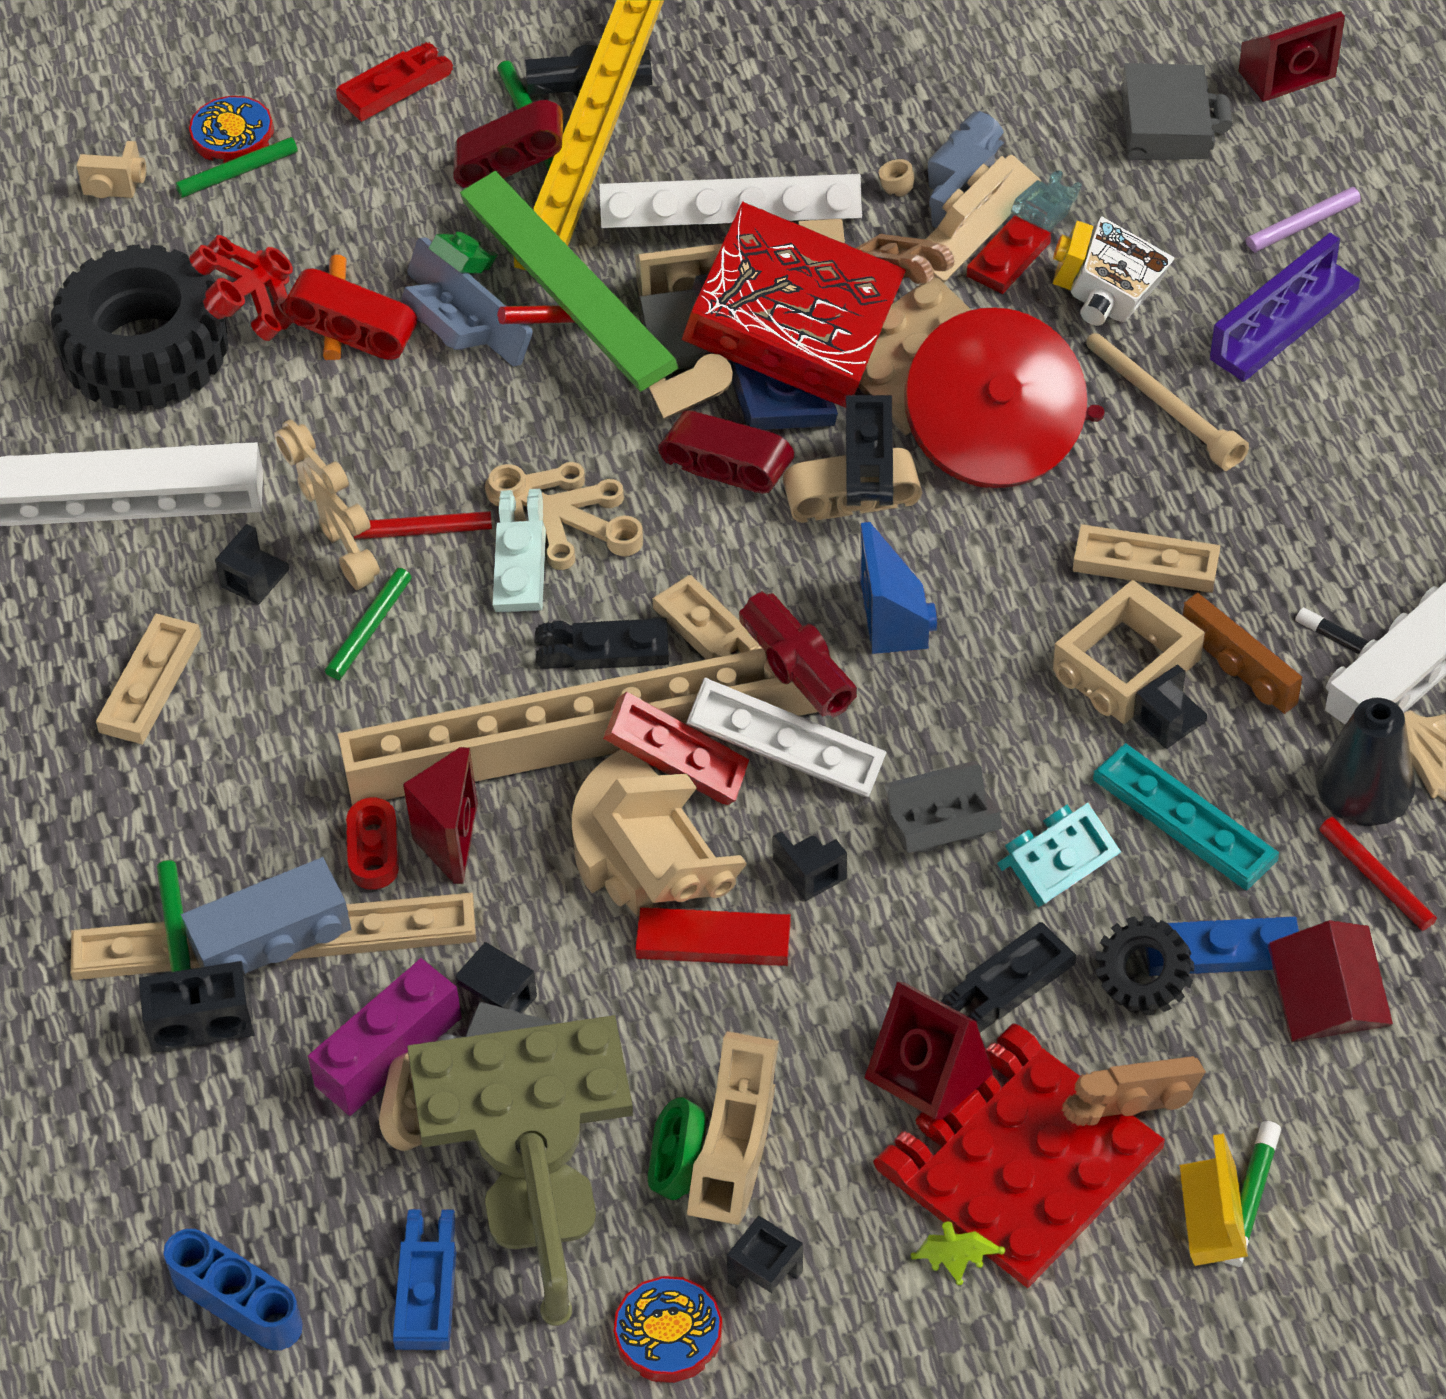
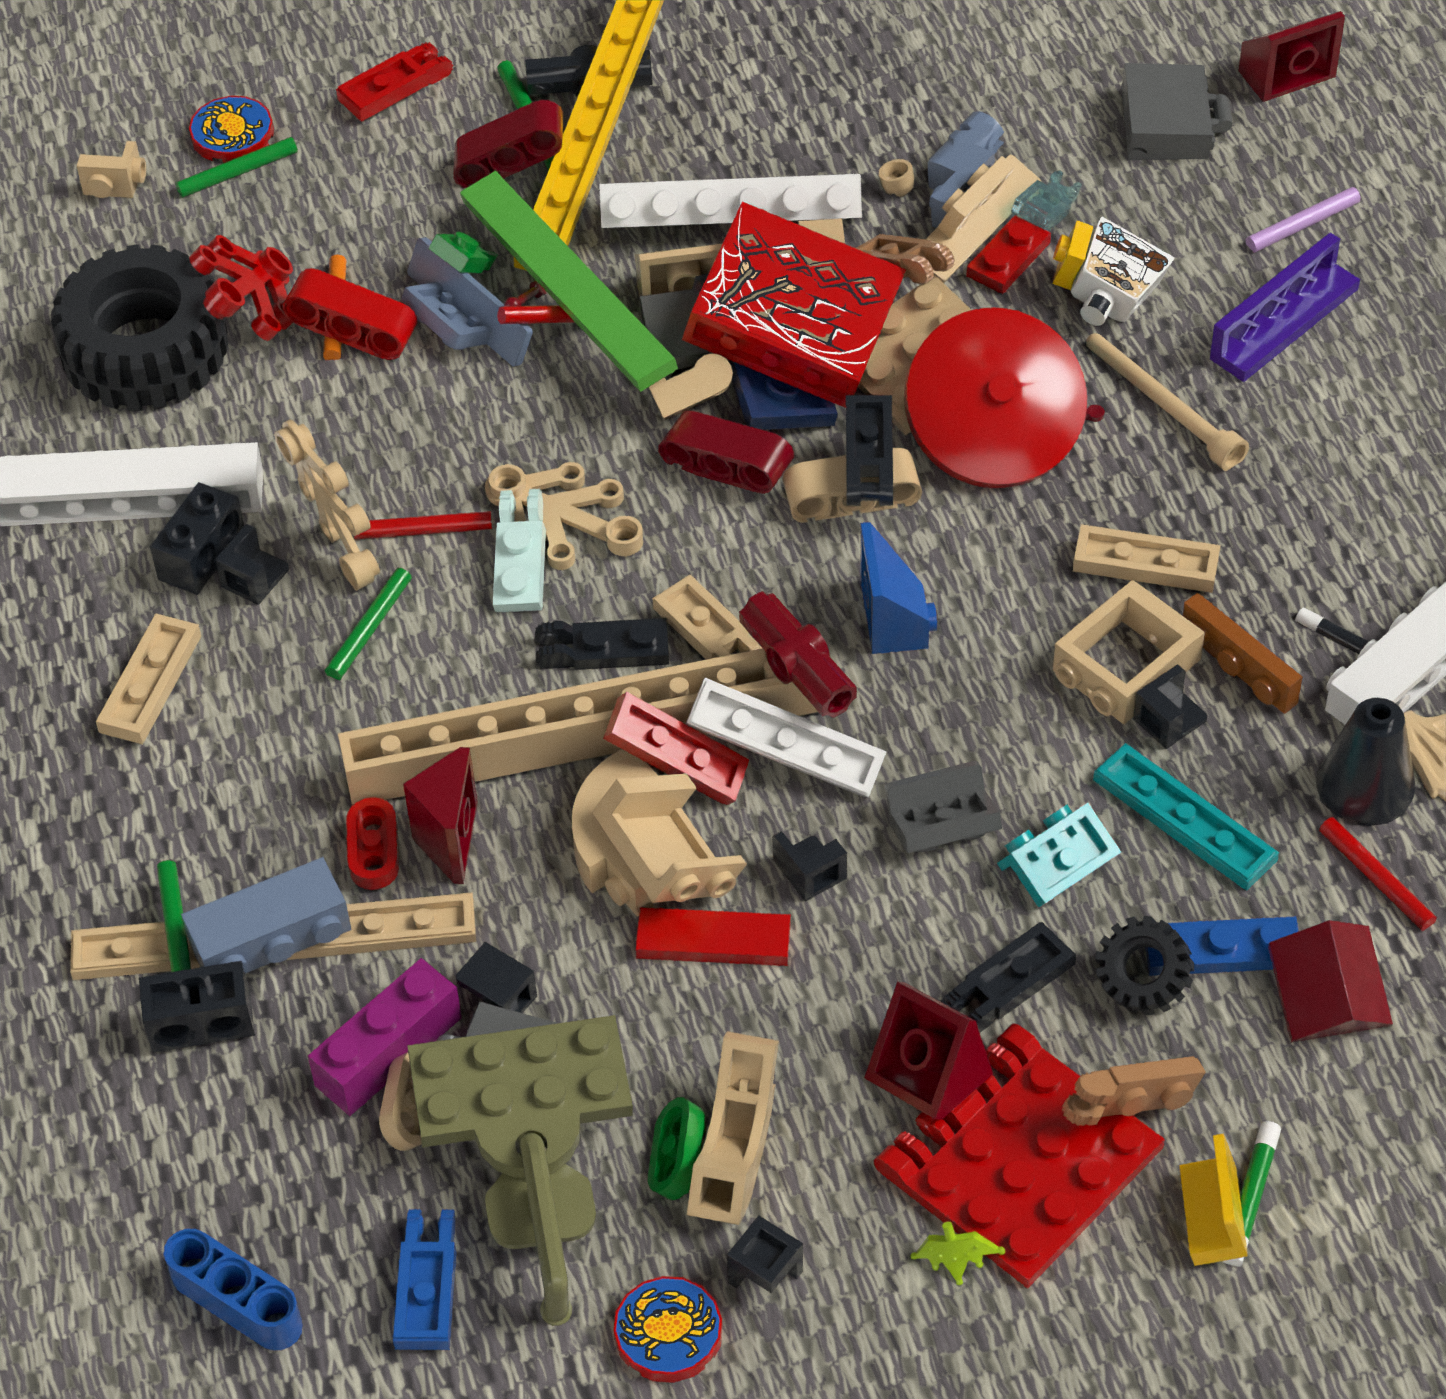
(195, 537): none -> black brick
(535, 290): none -> dark red hinge

